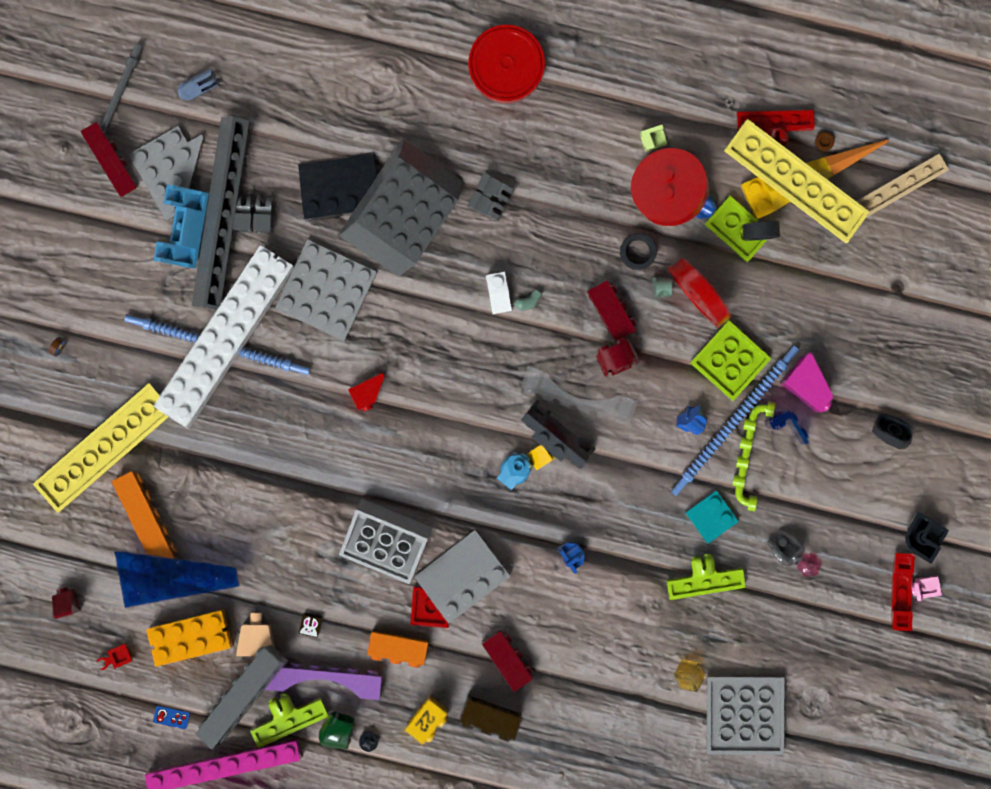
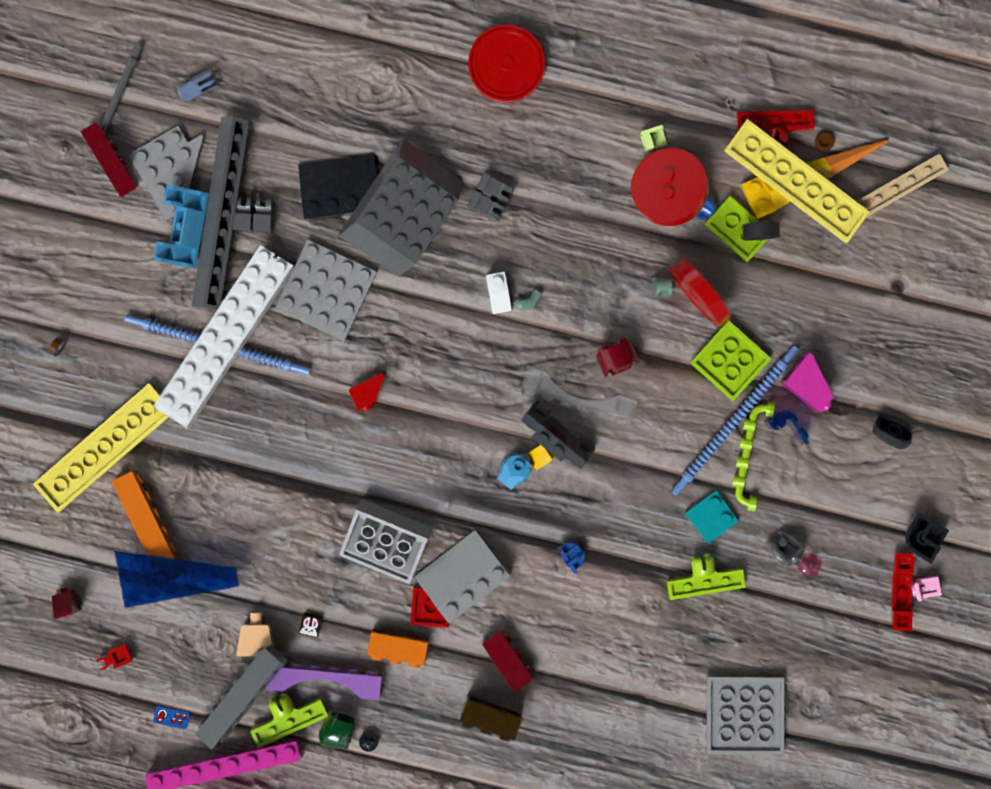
(189, 637): light orange piece -> none
(426, 720): yellow brick -> none
(611, 310): dark red brick -> none
(640, 237): black tyre -> none
(689, 675): clear yellow panel -> none
(692, 420): blue piece -> none

